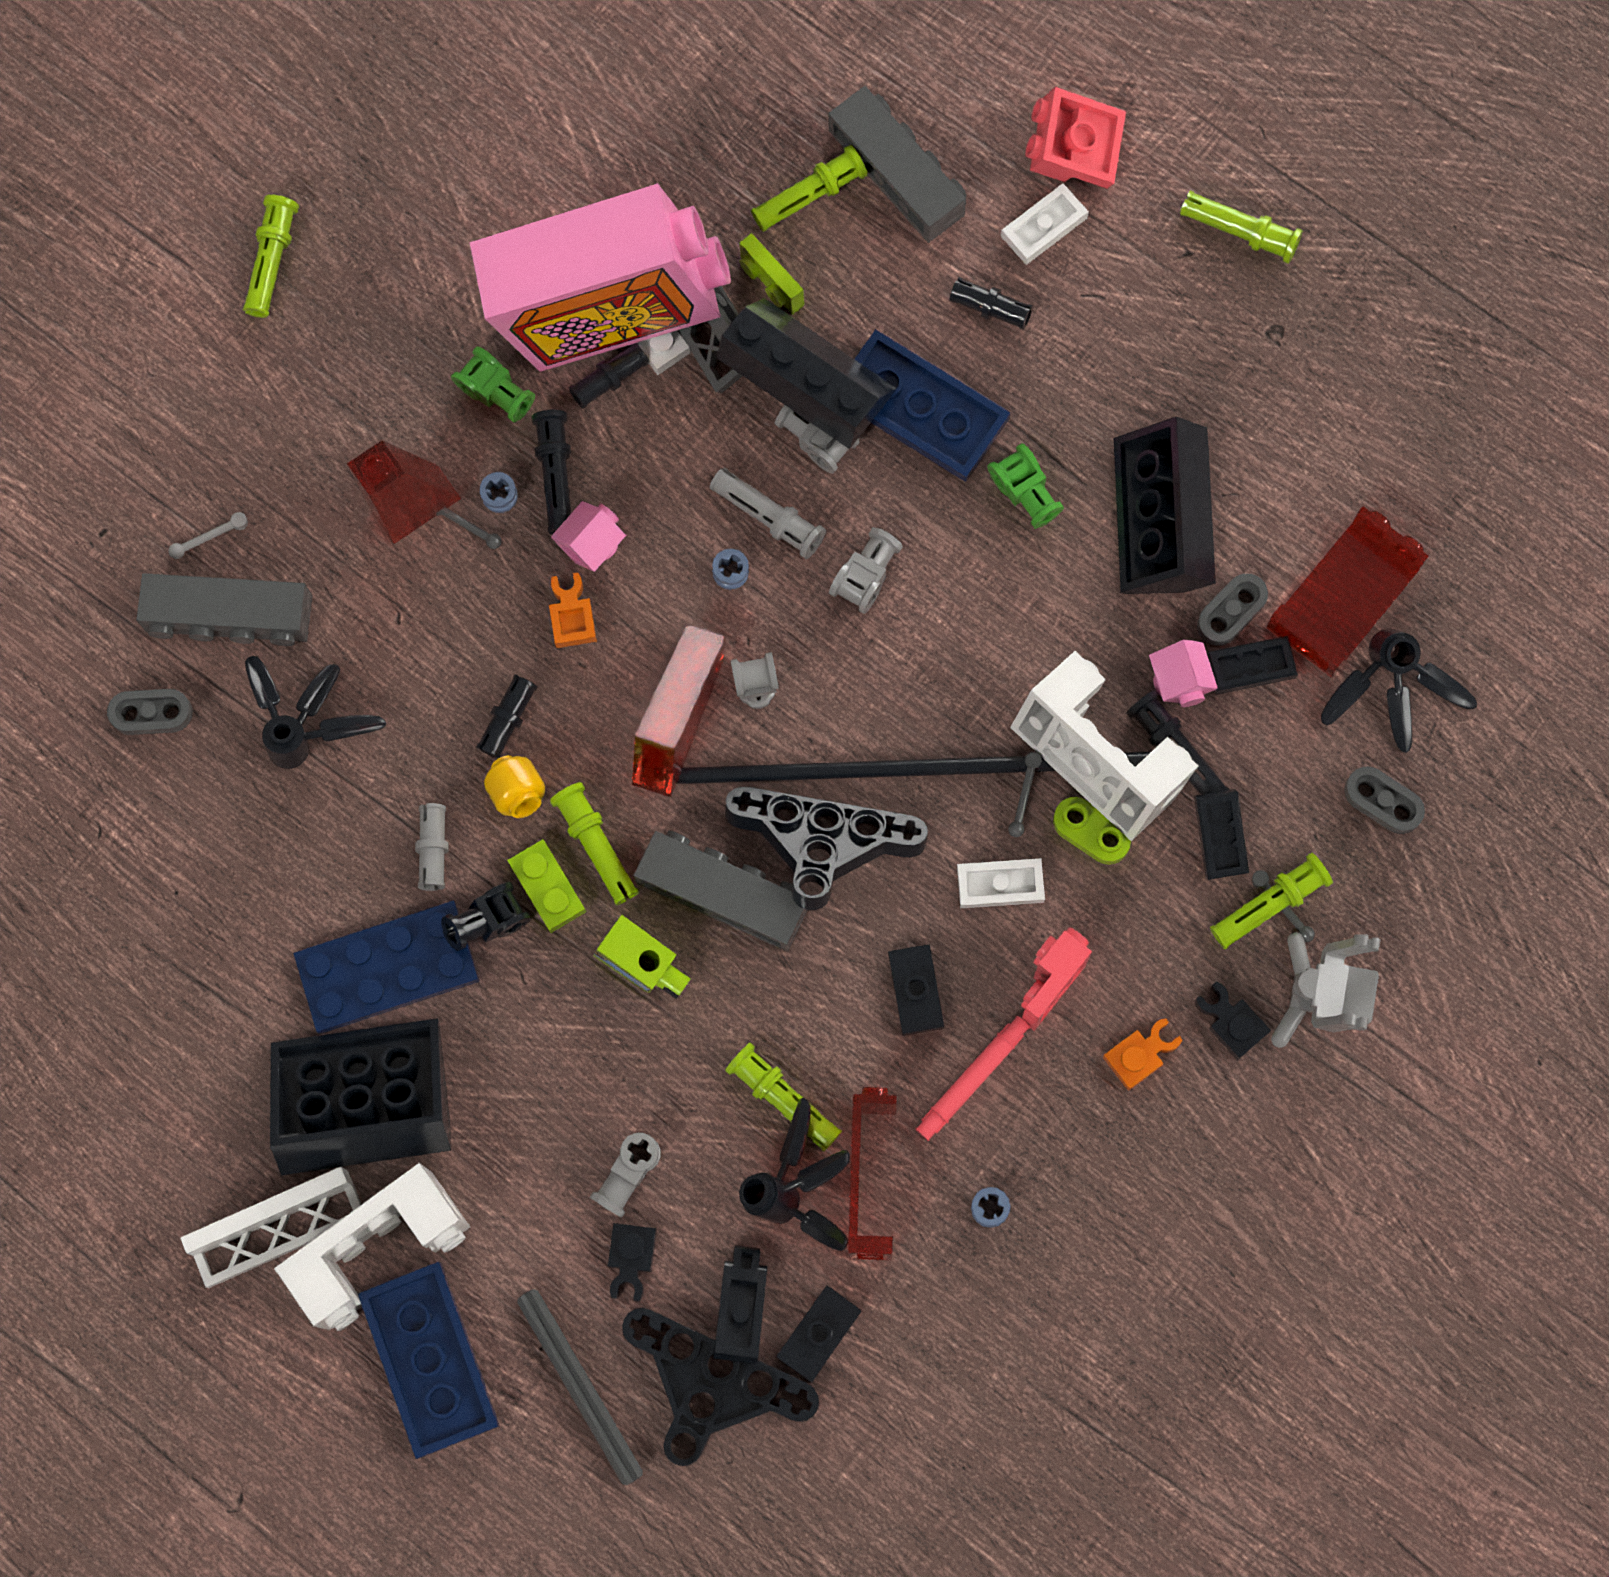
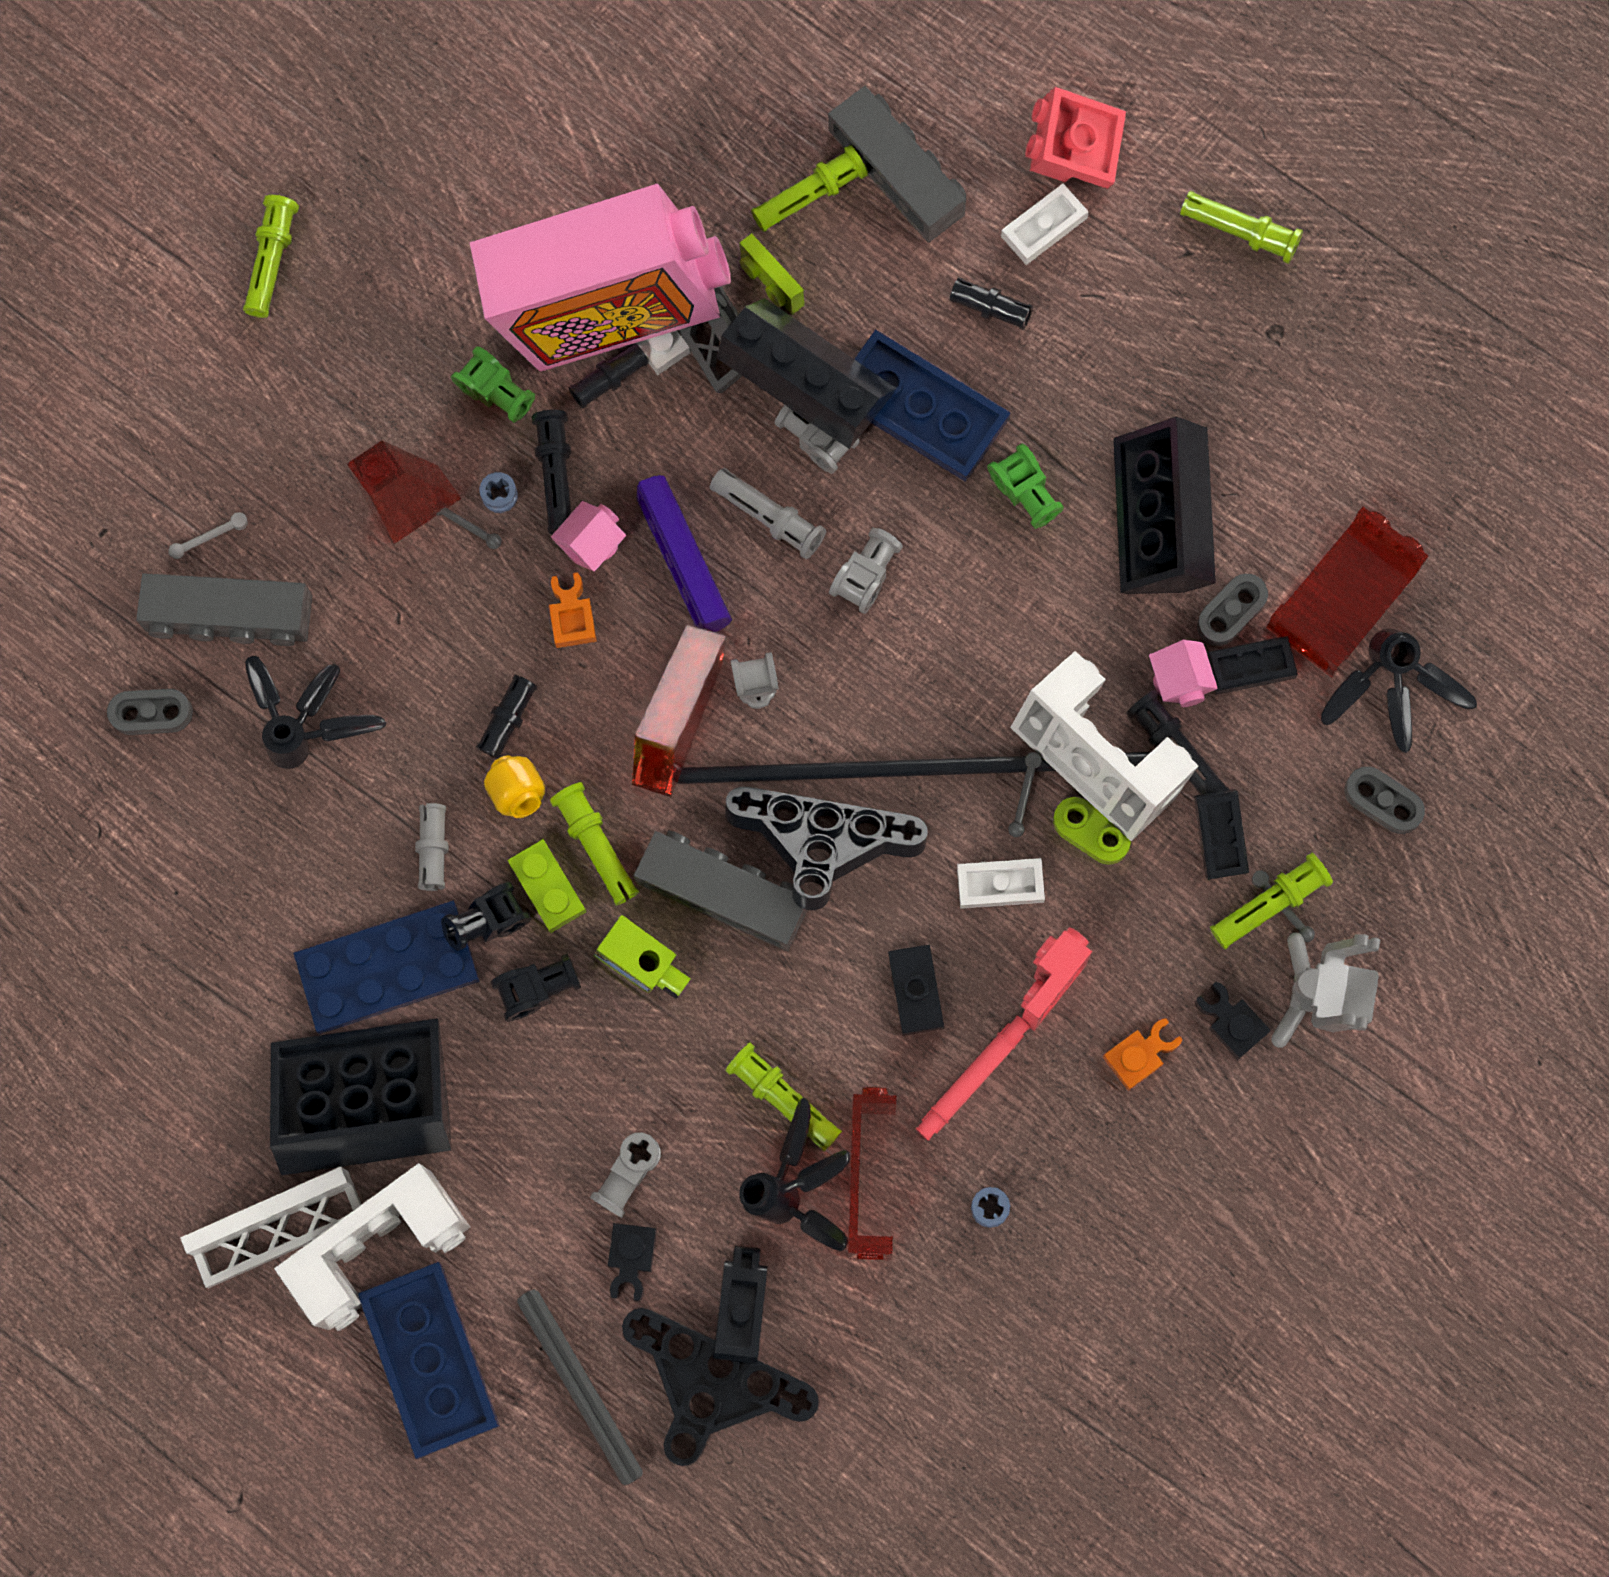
(534, 987): none -> black connector
(682, 554): none -> dark purple brick
(725, 558): sand blue bush -> none
(819, 1333): black plate -> none

